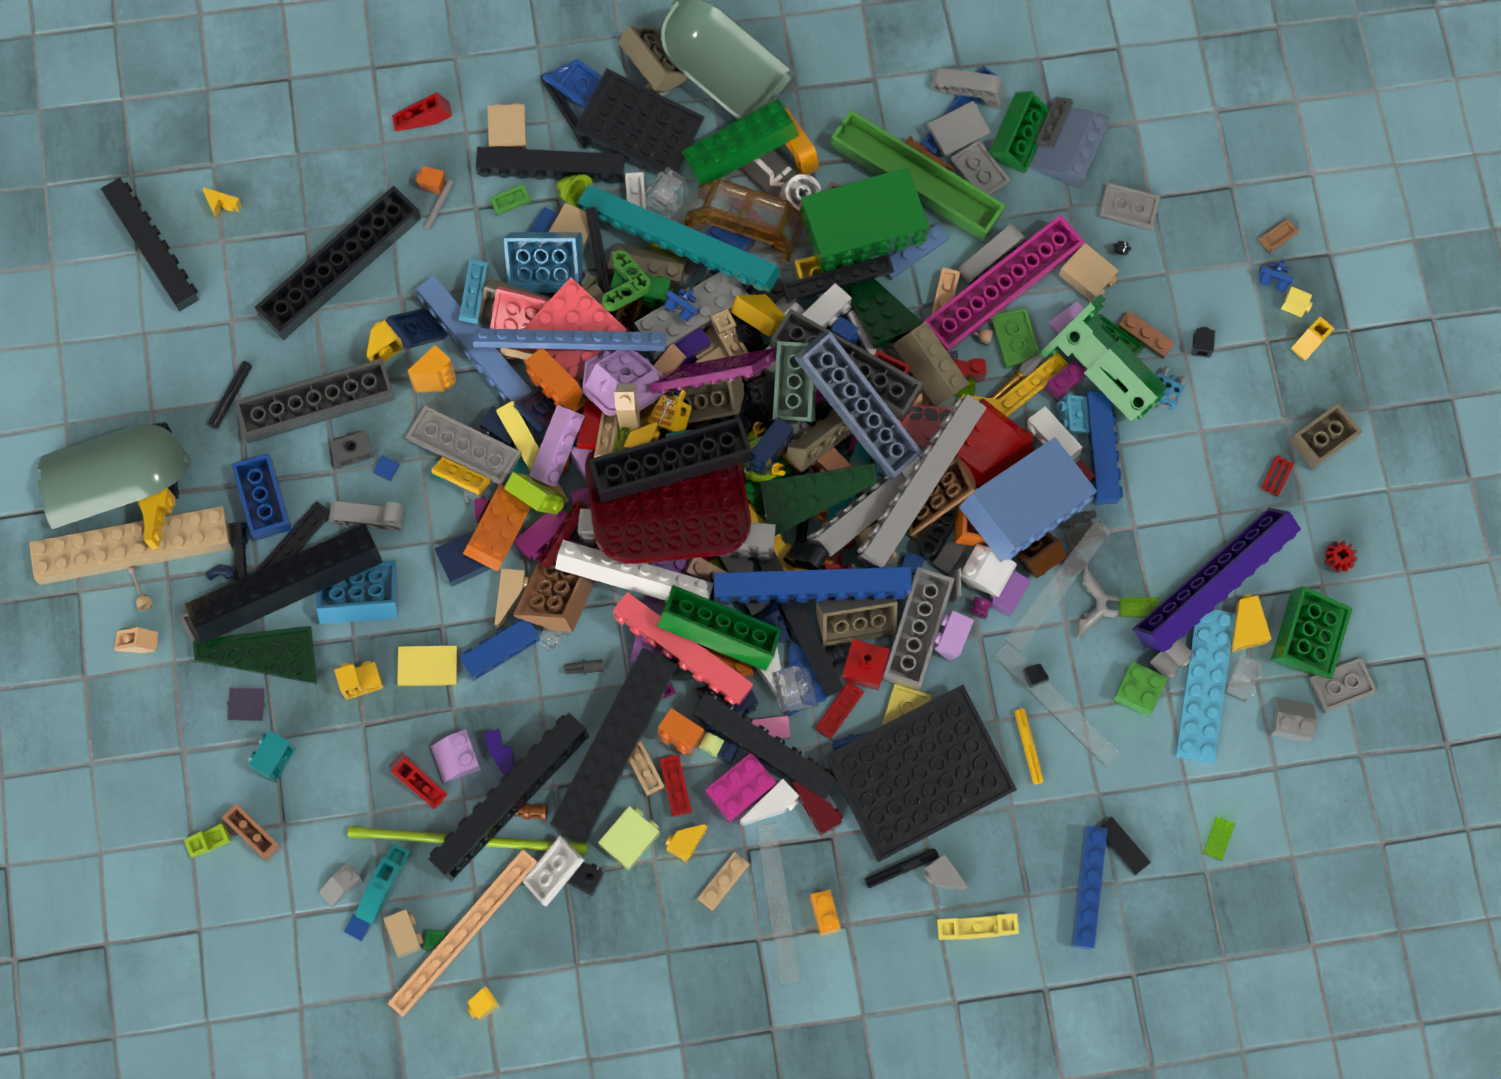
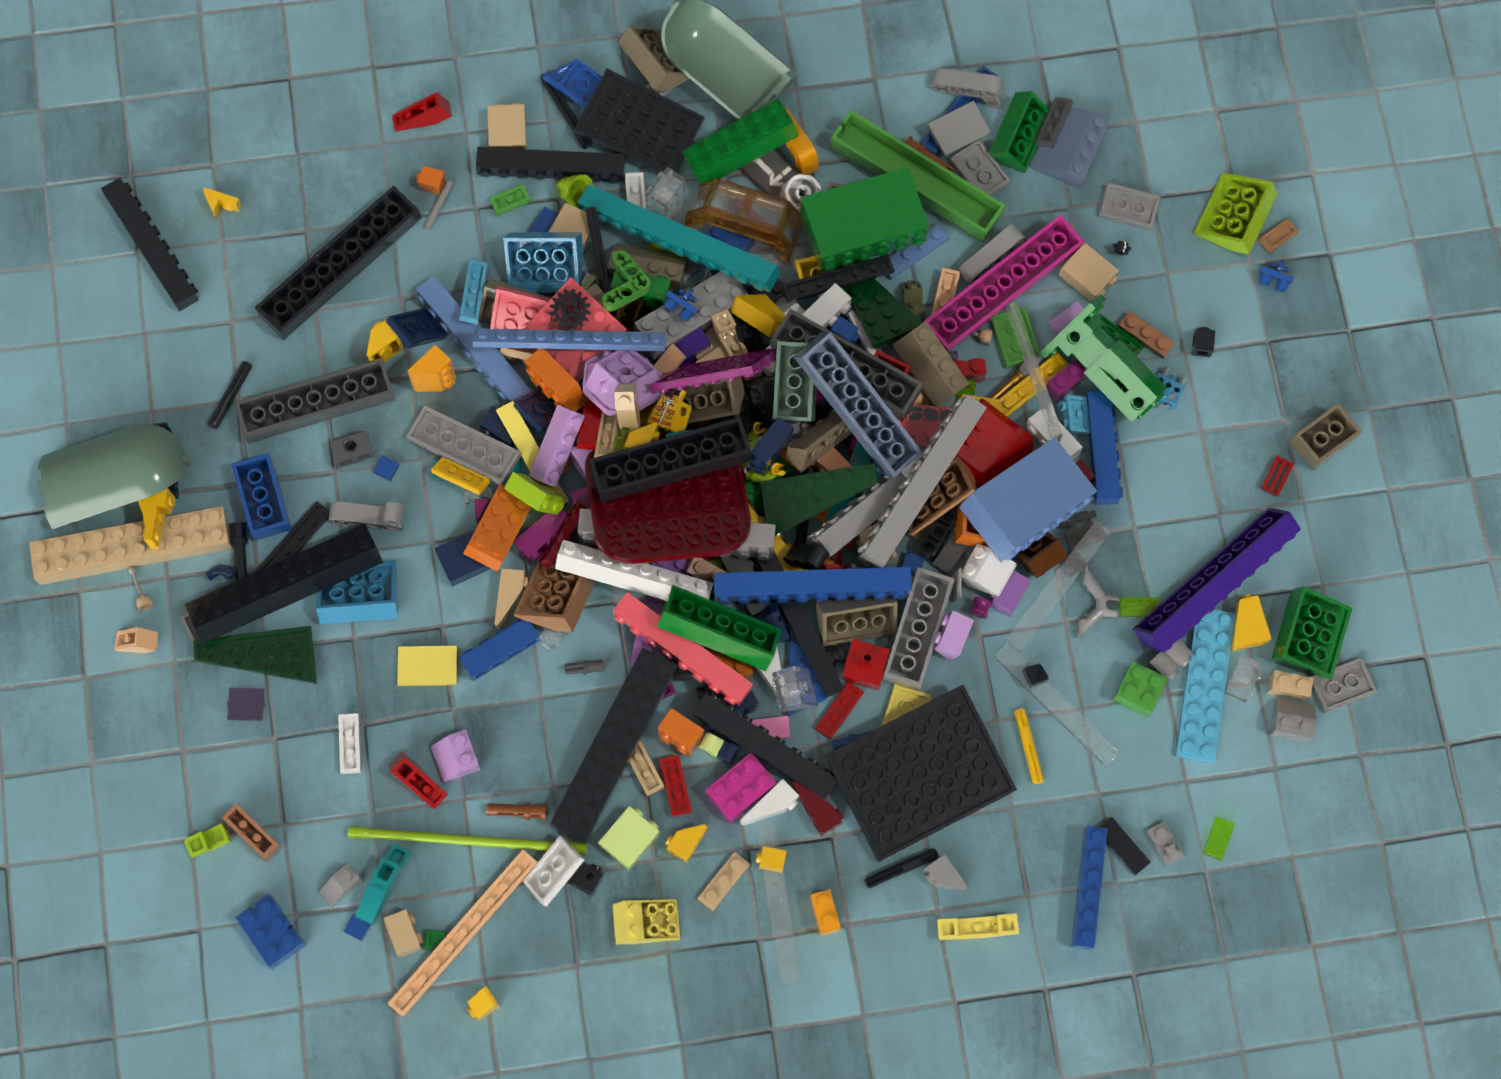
(269, 931): none -> blue piece
(271, 756): teal brick -> none
(349, 743): none -> white plate
(358, 680): yellow brick -> none
(502, 756): dark purple slope -> none
(509, 796): black brick -> none
(565, 317): none -> black gear
(646, 921): none -> light yellow slope
(771, 859): none -> yellow brick
(913, 297): none -> olive slope
(1034, 371): none -> clear tile
(1165, 843): none -> light grey hinge
(1236, 212): none -> lime slope
(1290, 685): none -> tan brick
(1297, 302): light yellow brick -> none
(1312, 338): yellow slope -> none
(1334, 559): red gear -> none

